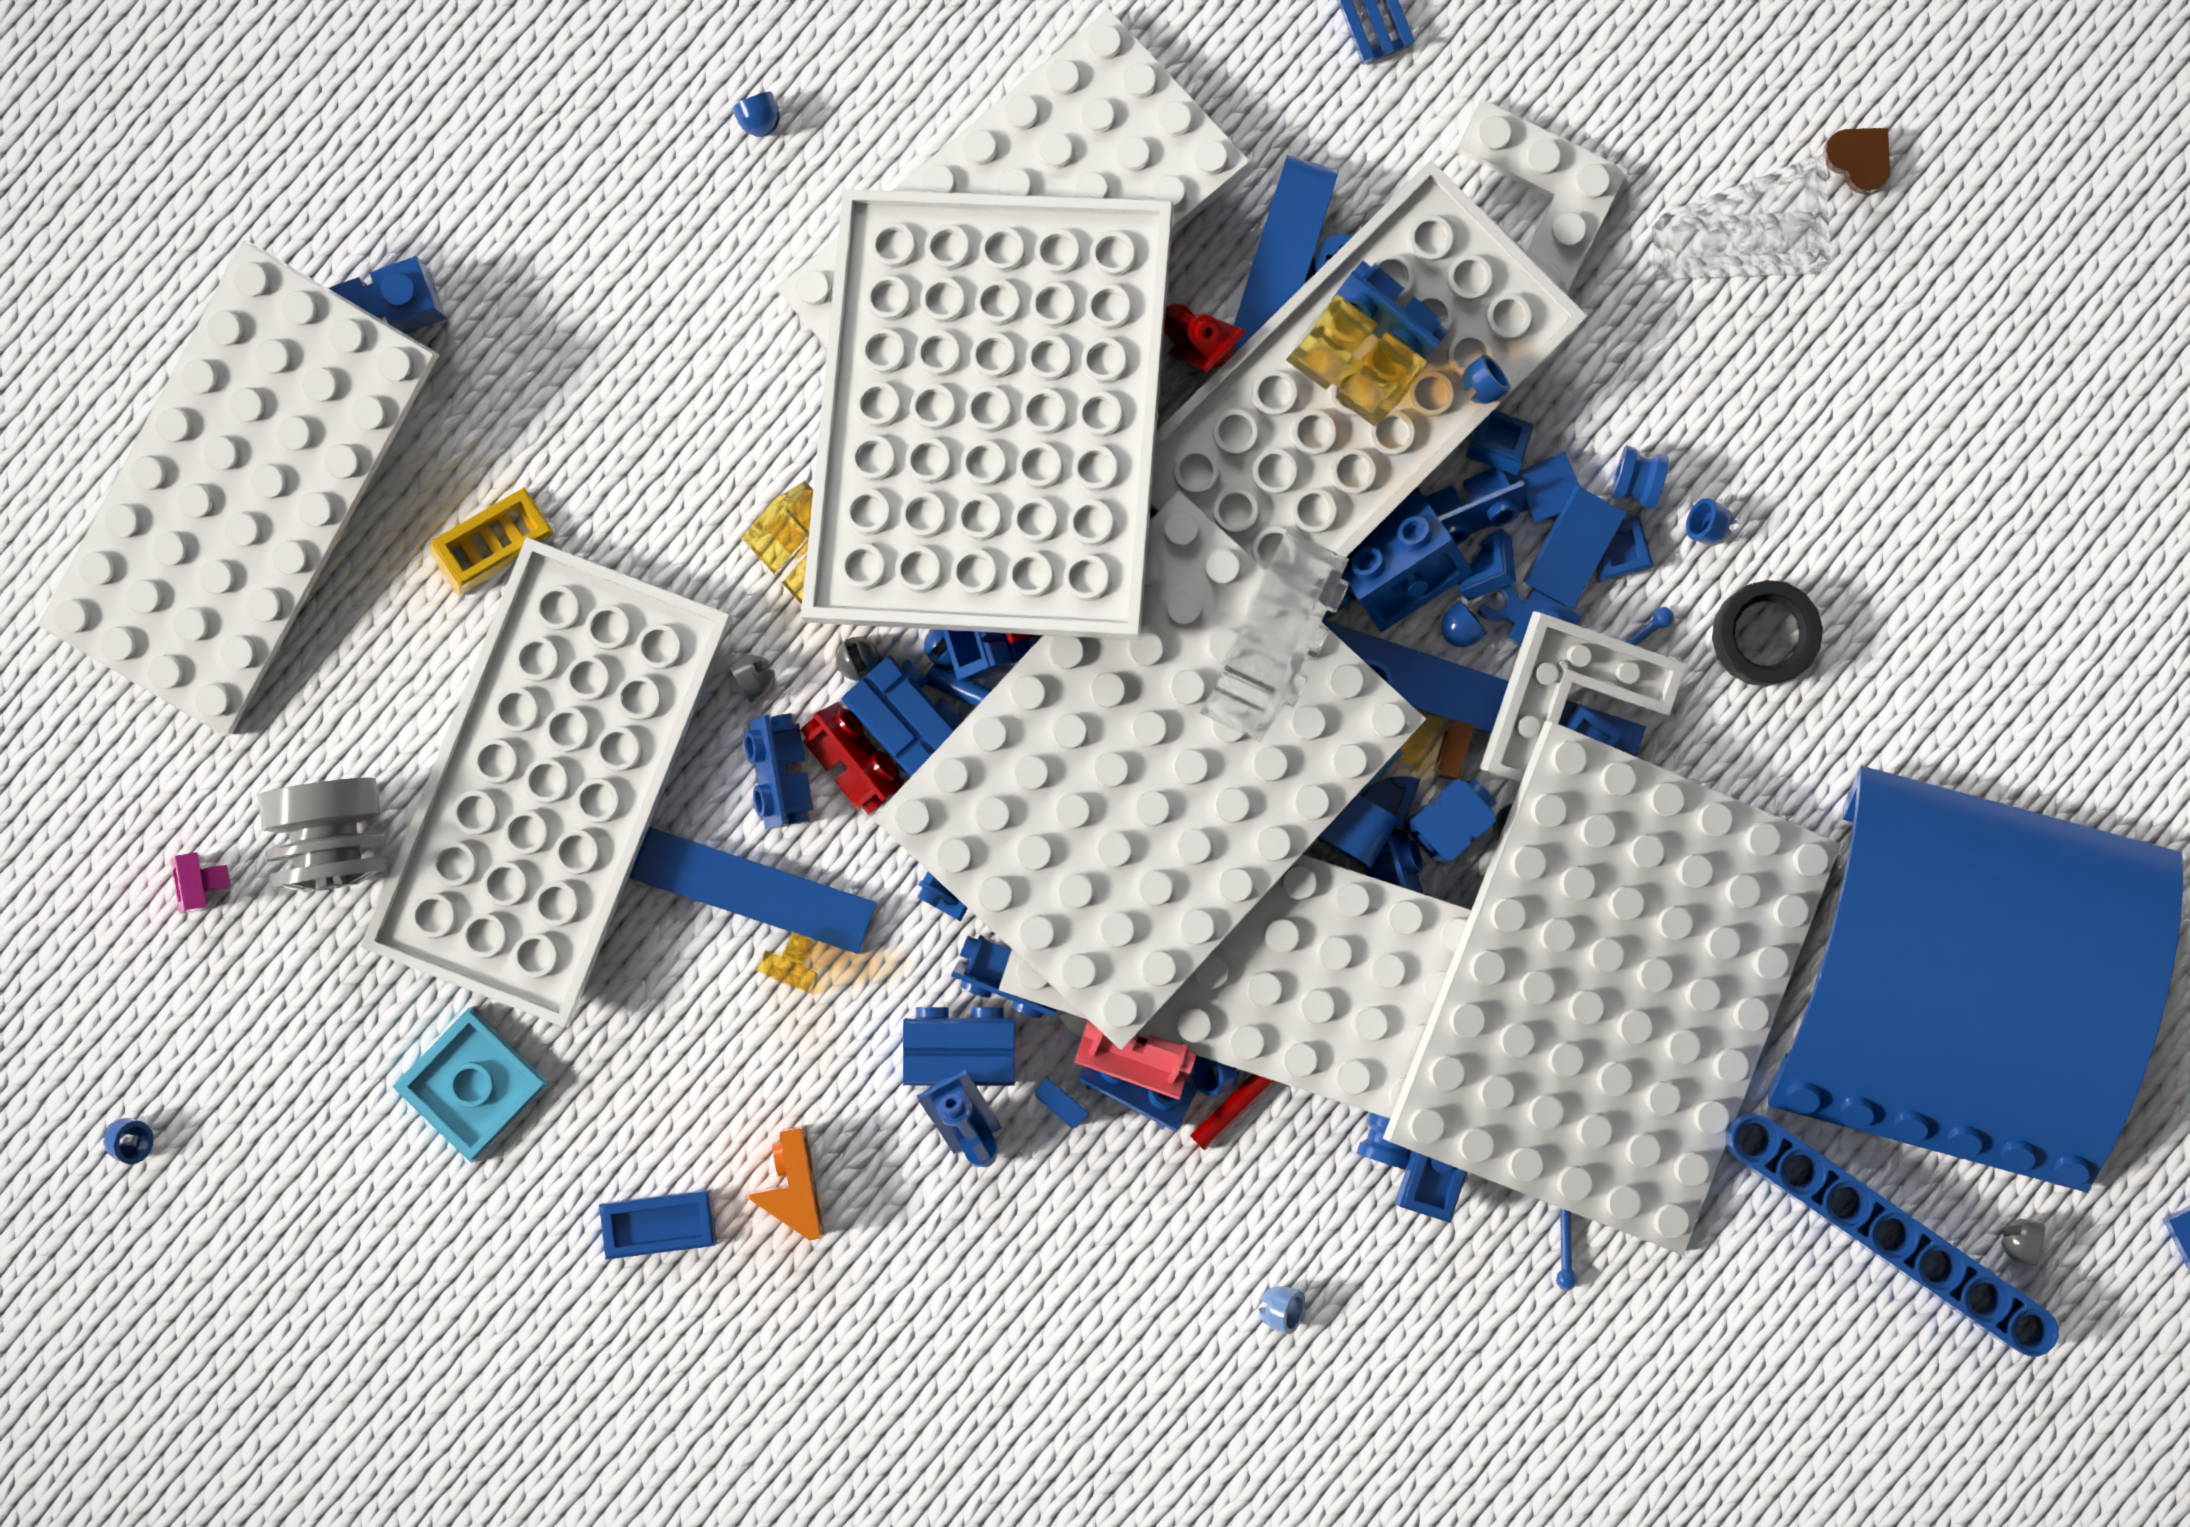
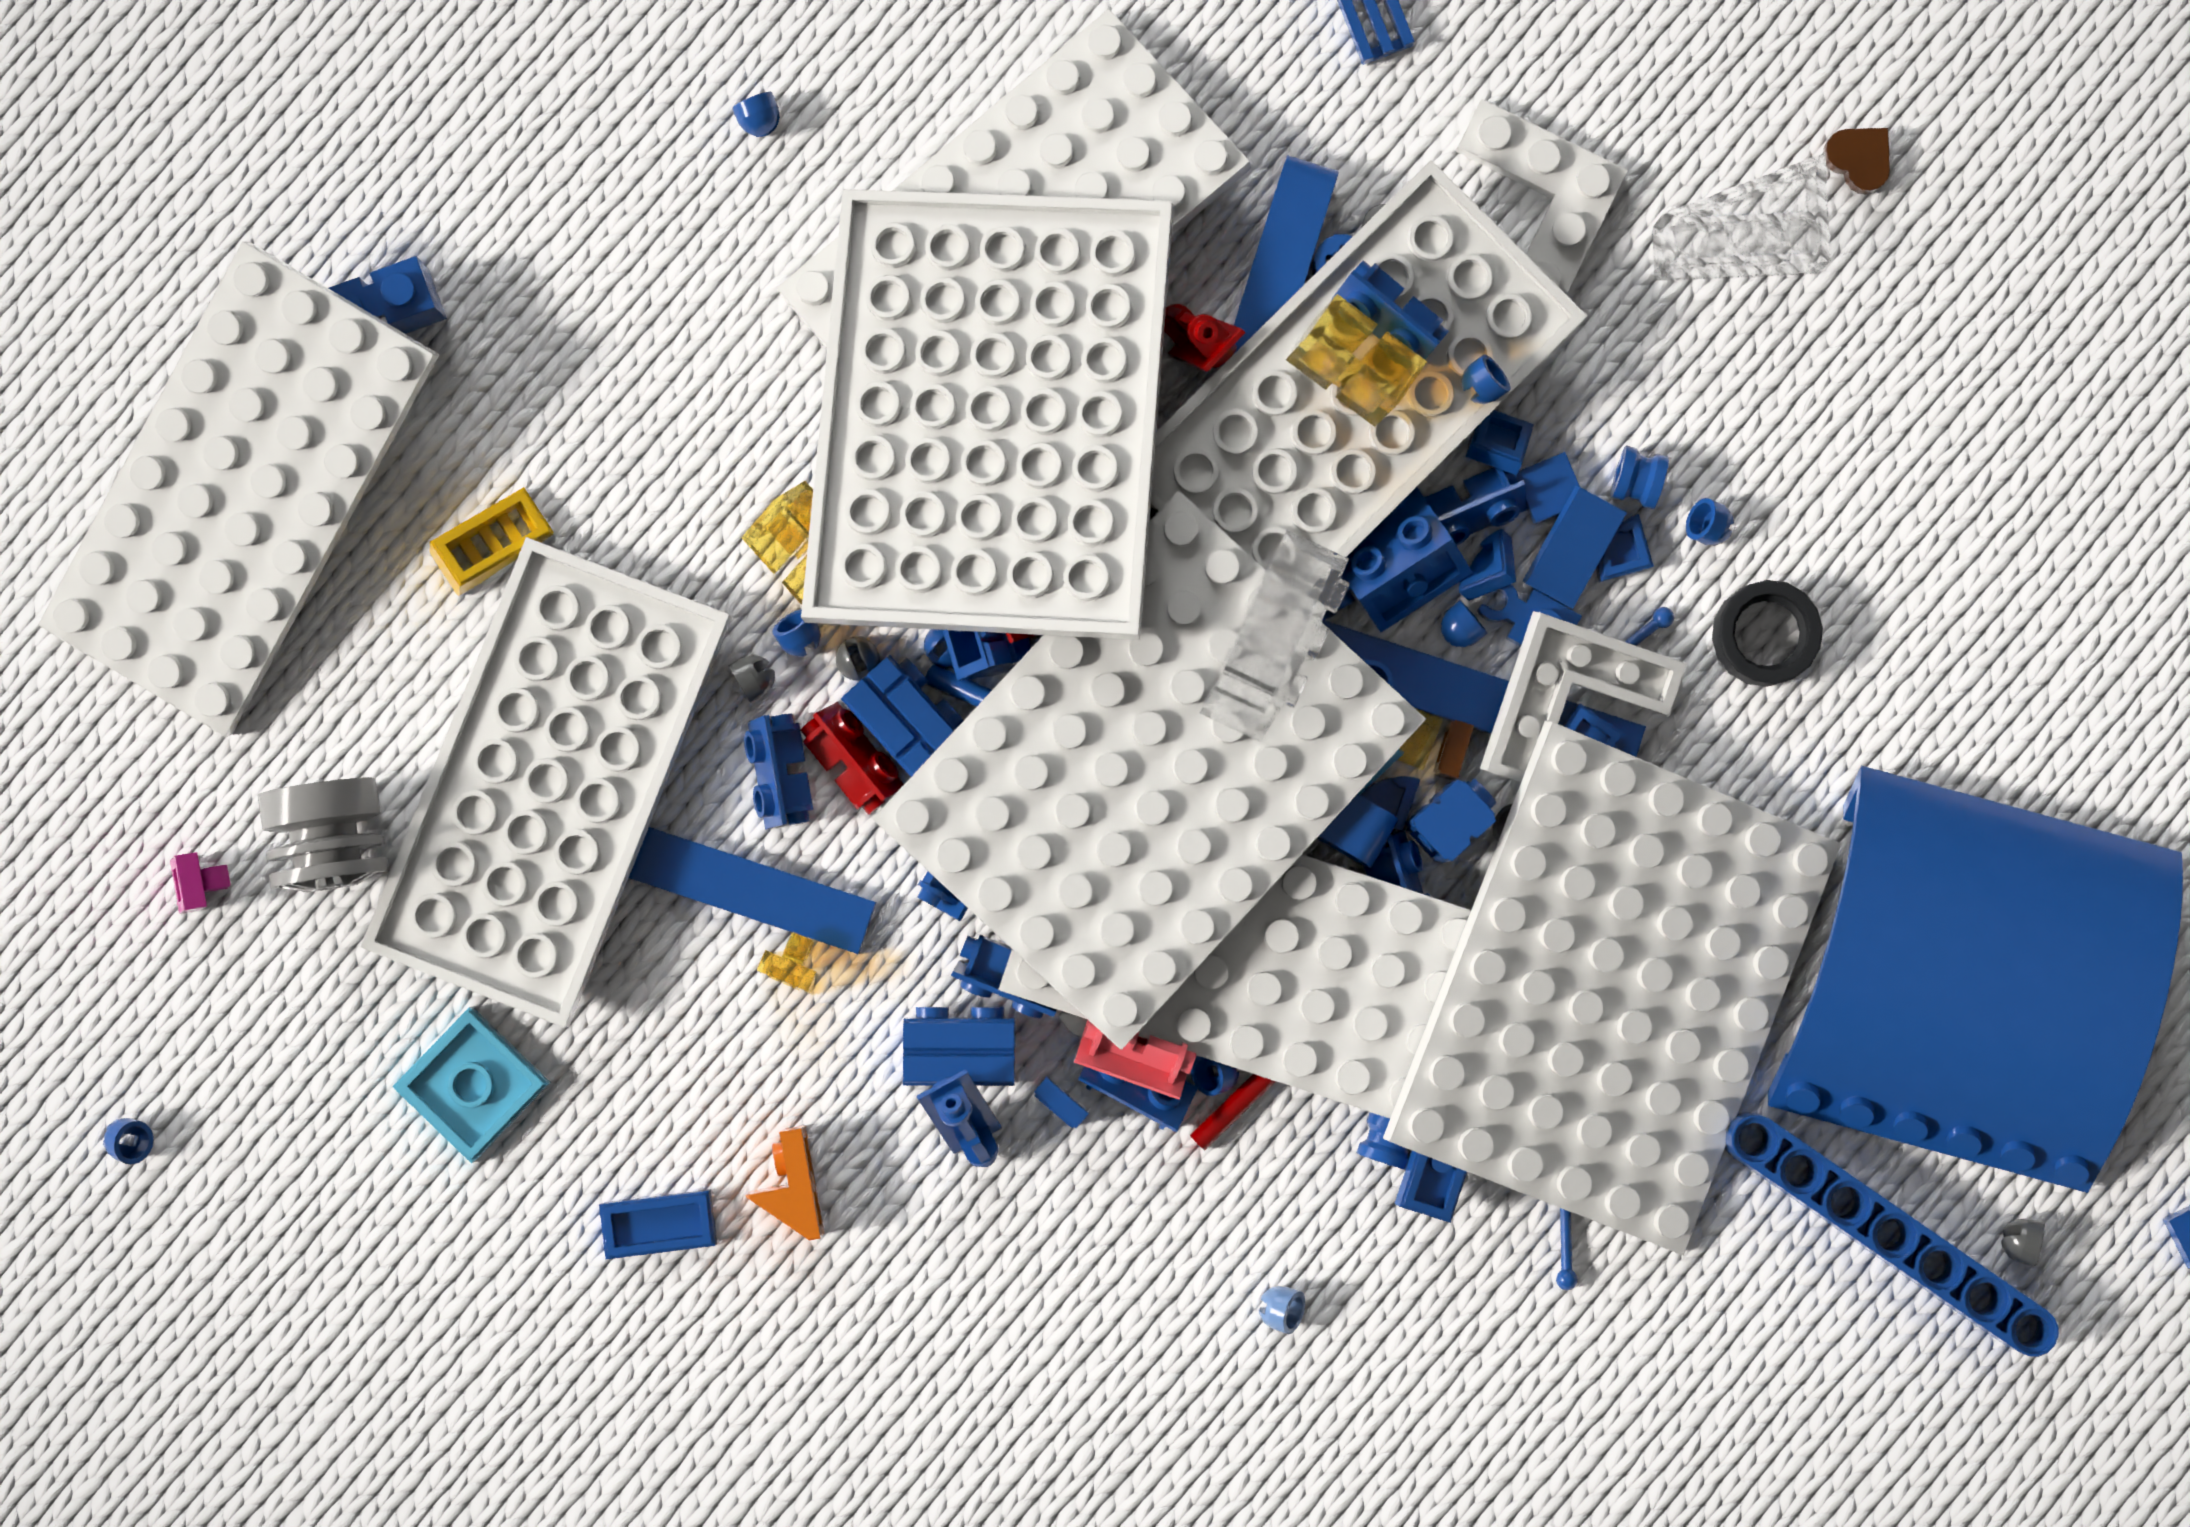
(795, 634): none -> blue hinge

